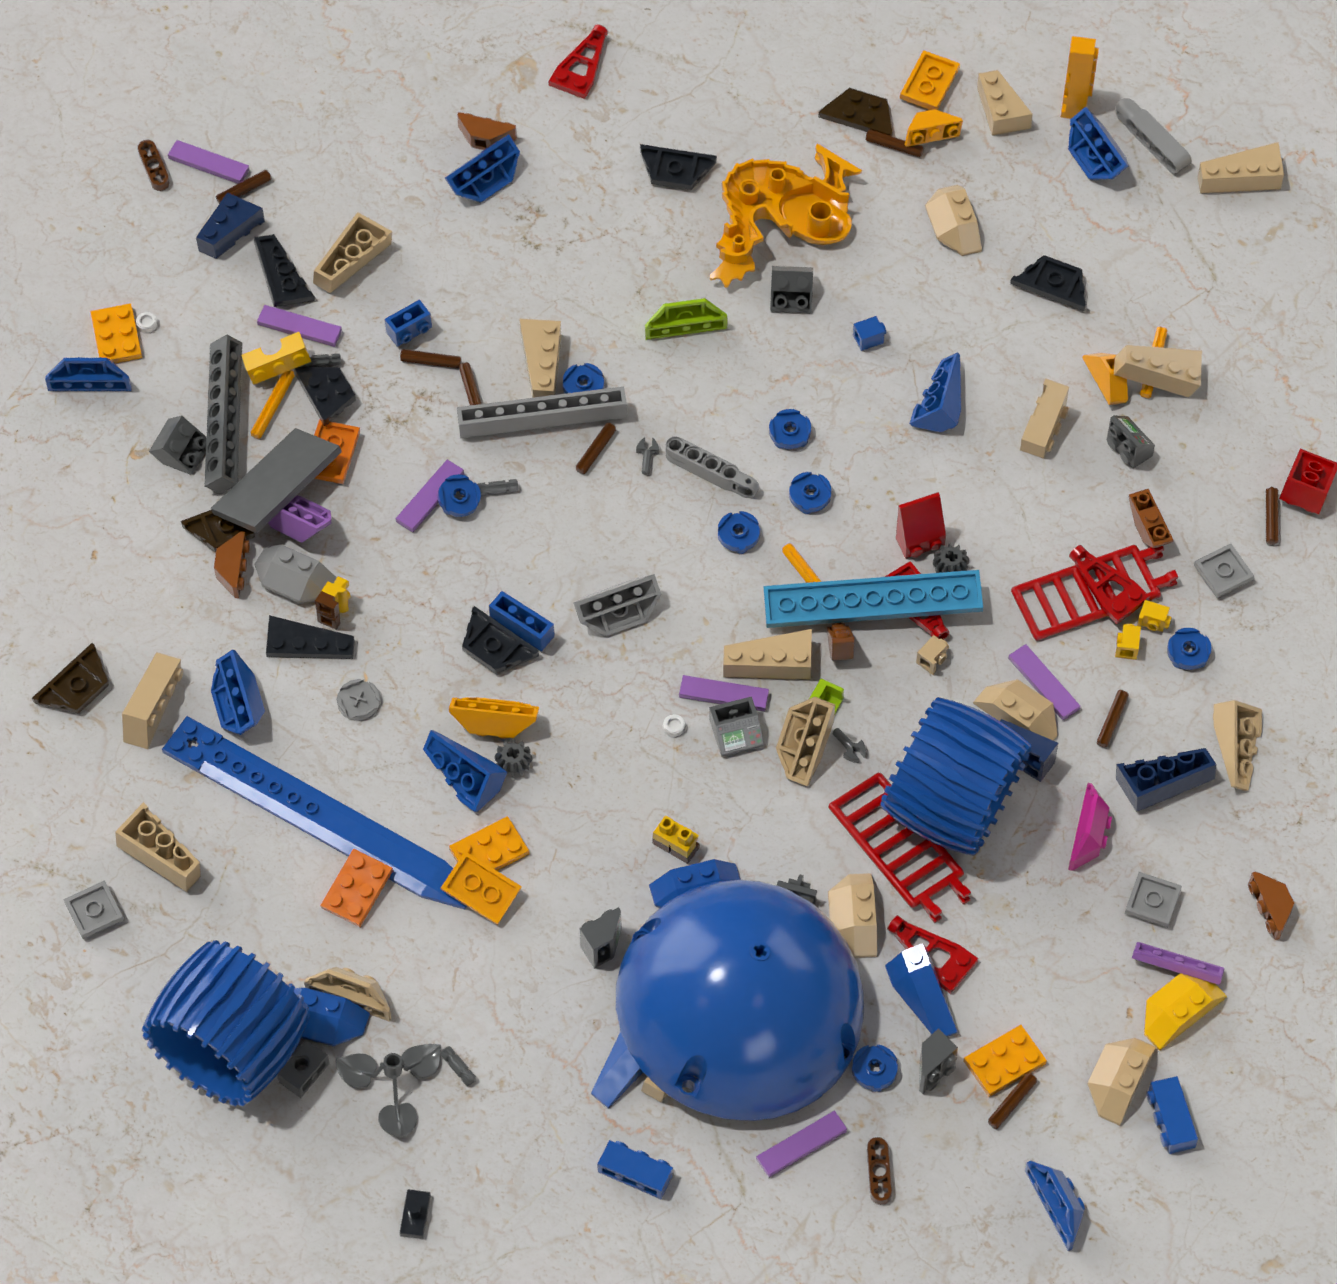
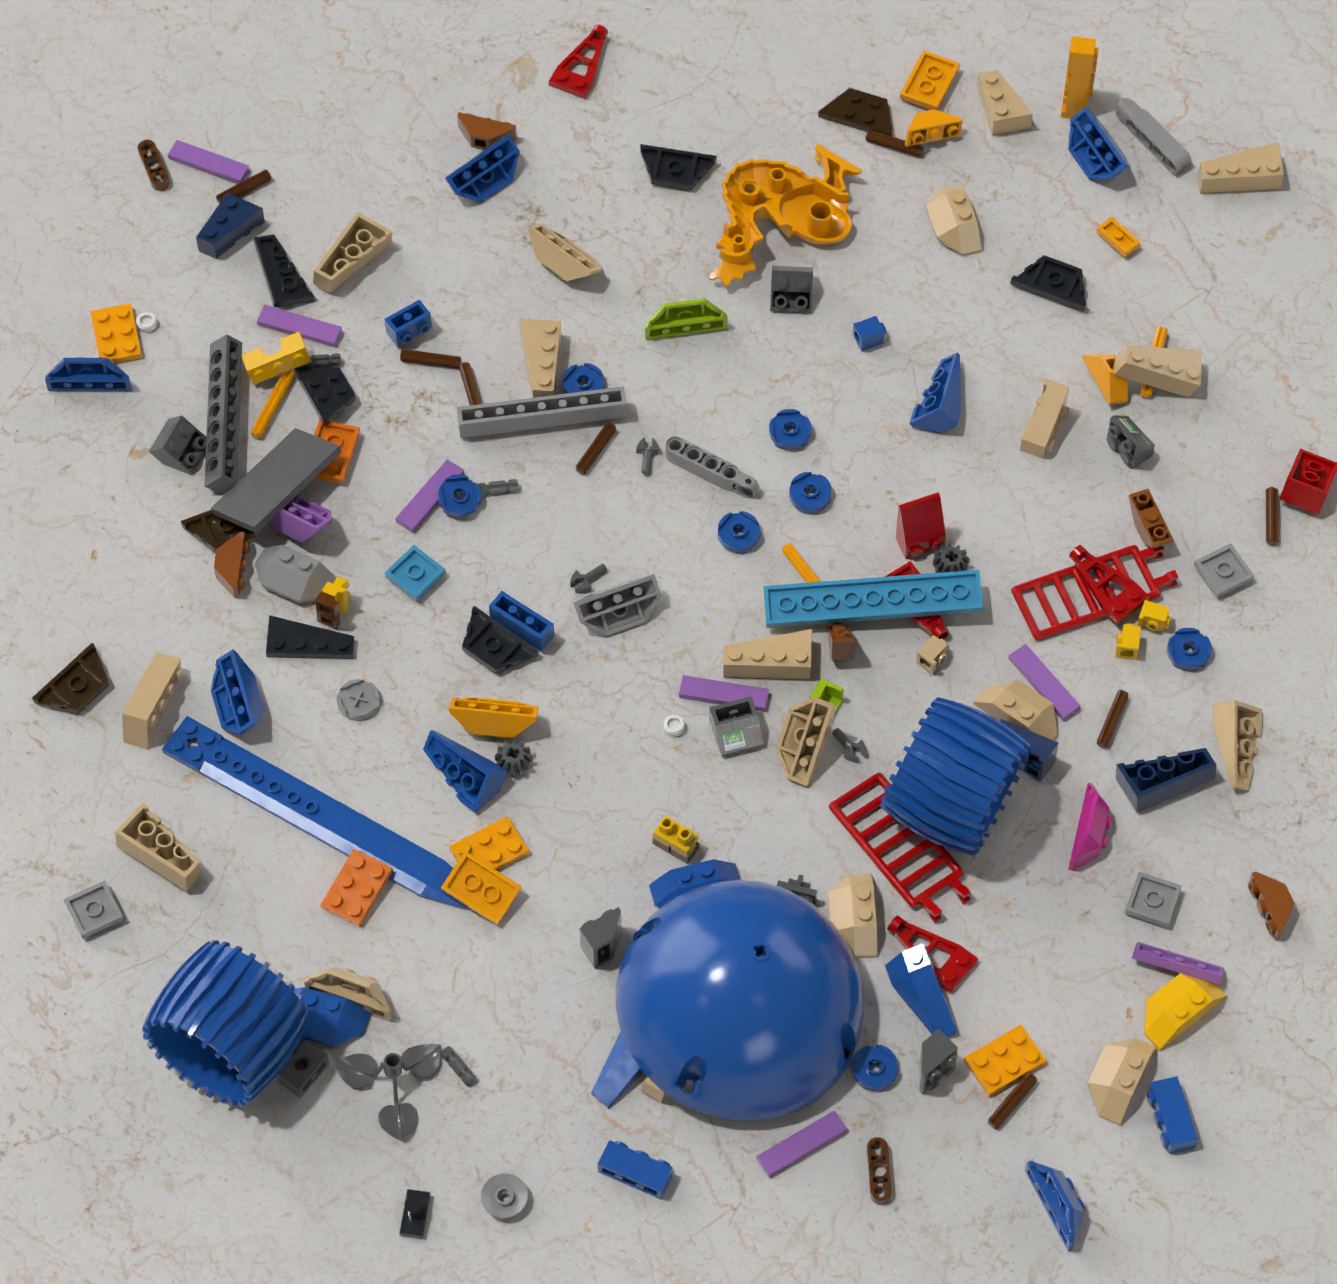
(415, 573): none -> dark azure plate
(500, 1186): none -> light grey dish
(561, 254): none -> tan wedge
(586, 578): none -> dark grey bar
(1118, 237): none -> light orange plate

